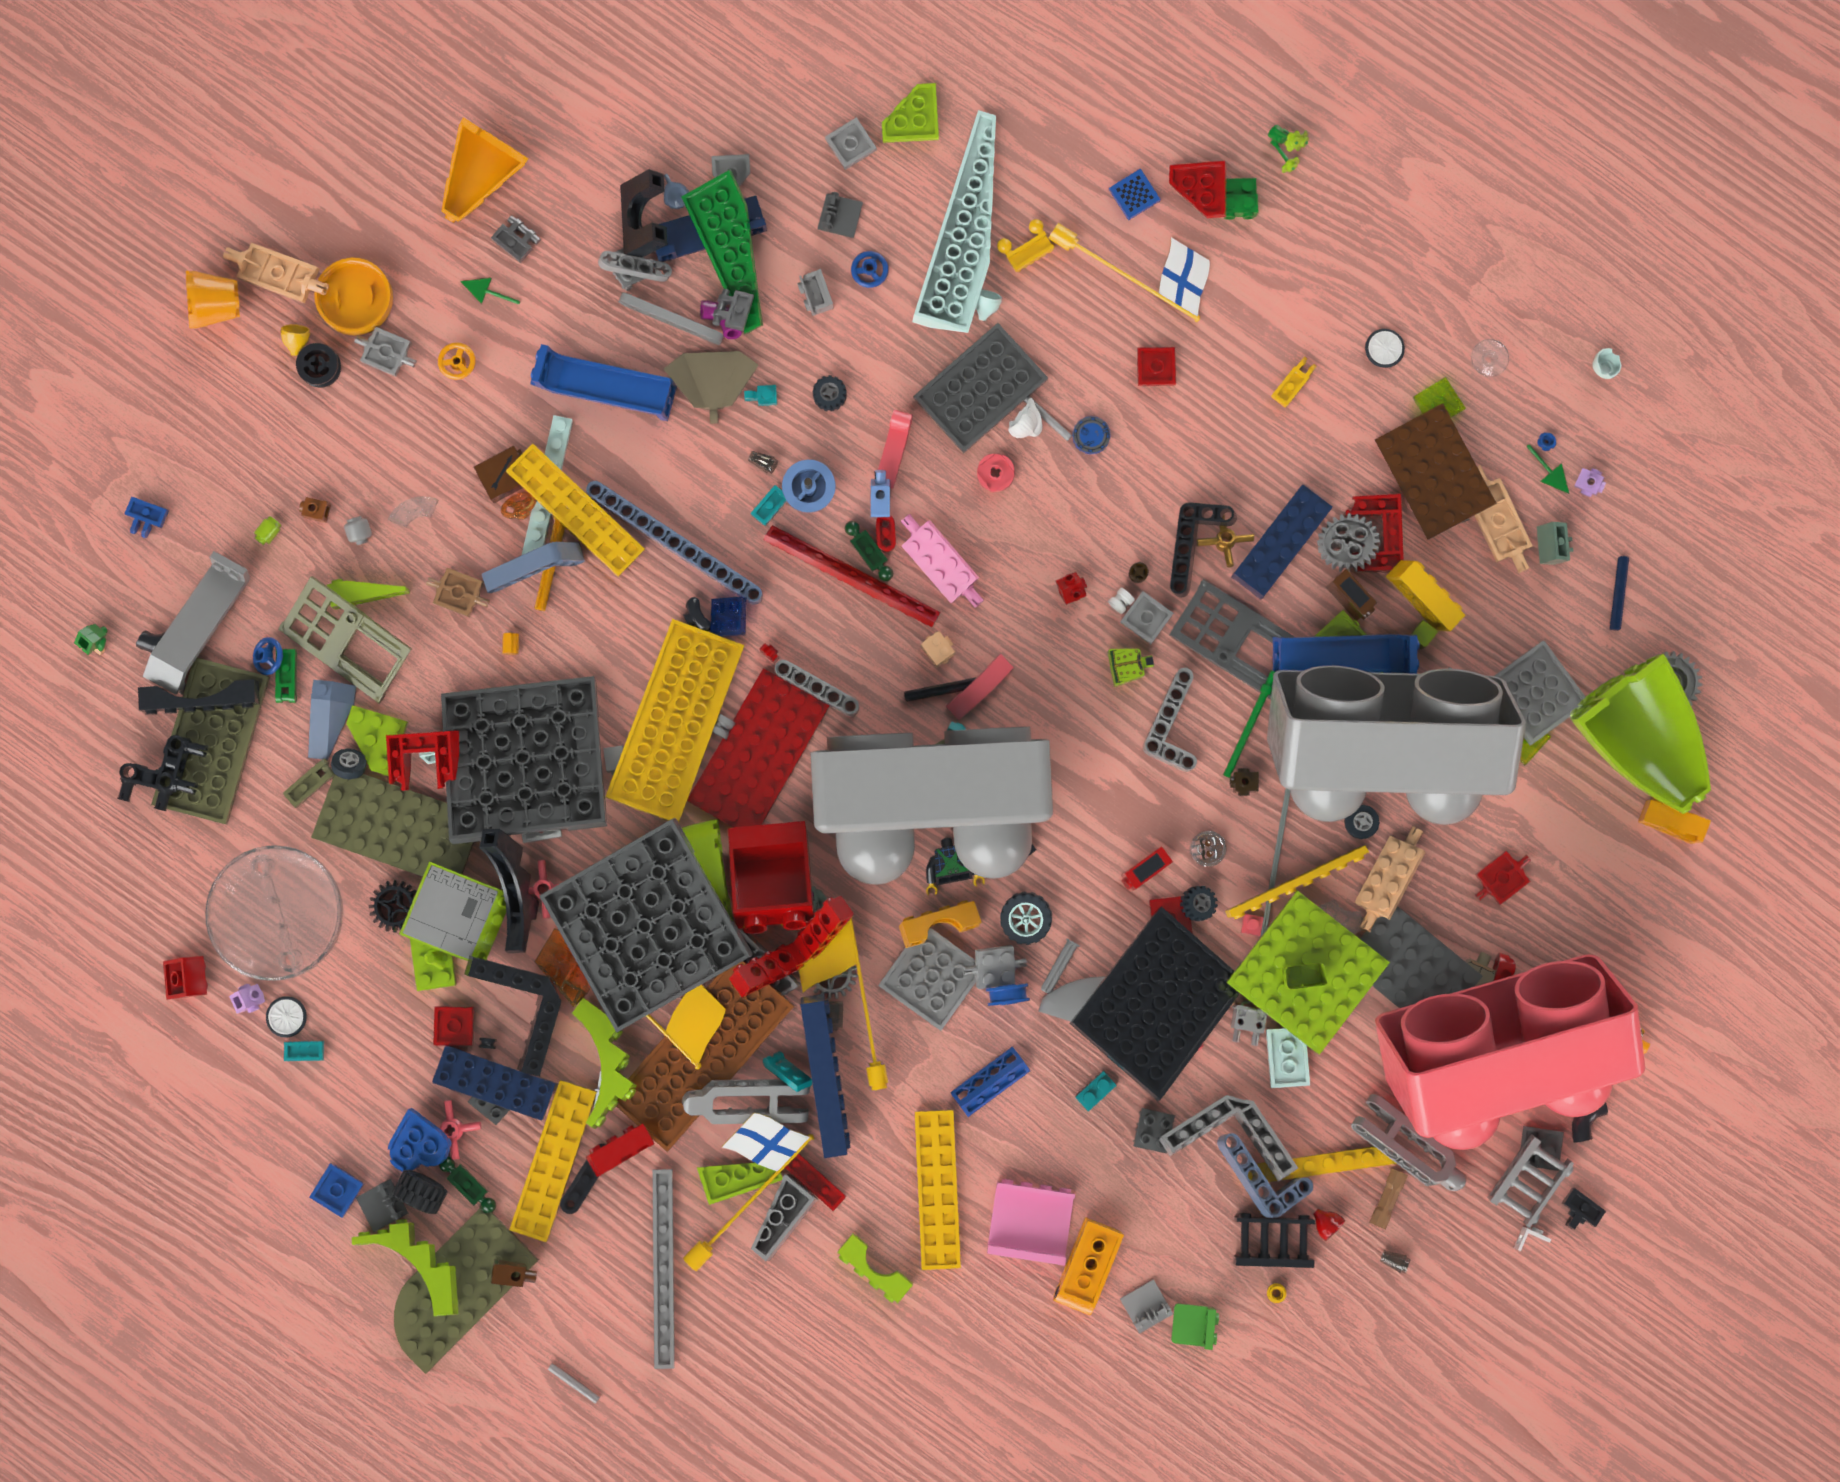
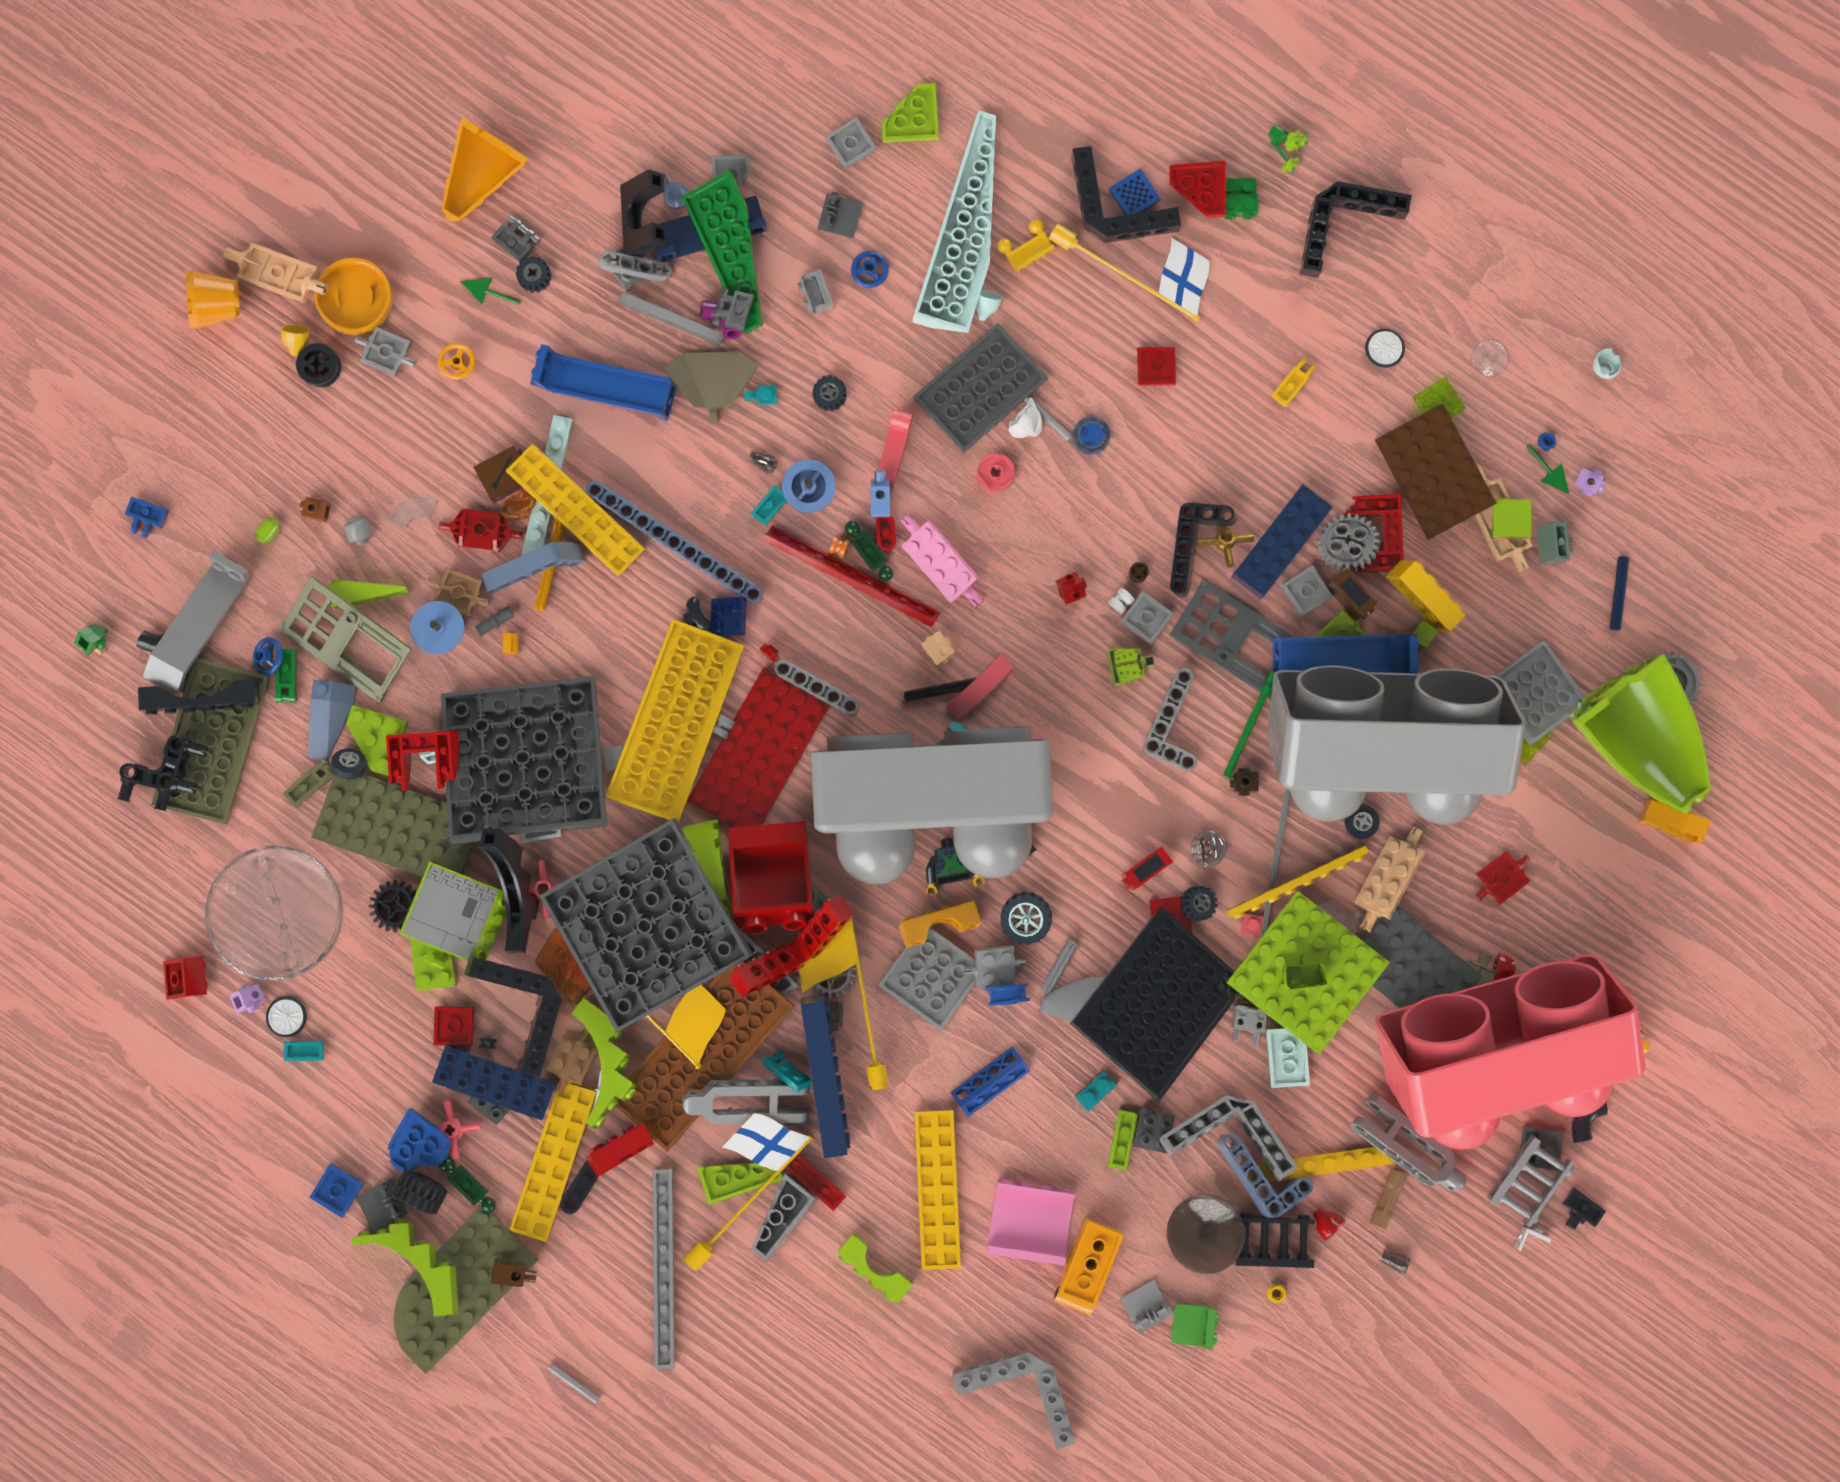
(437, 627): none -> medium blue piece
(493, 538): none -> red plate
(494, 621): none -> dark grey pin
(537, 279): none -> black wheel
(572, 1060): none -> medium nougat plate
(839, 546): none -> orange wheel
(1015, 1366): none -> light grey brick
(1118, 227): none -> black brick
(1122, 1139): none -> lime tile
(1206, 1233): none -> clear smoke dish
(1306, 591): none -> light grey plate
(1348, 197): none -> black brick
(1511, 518): none -> lime tile

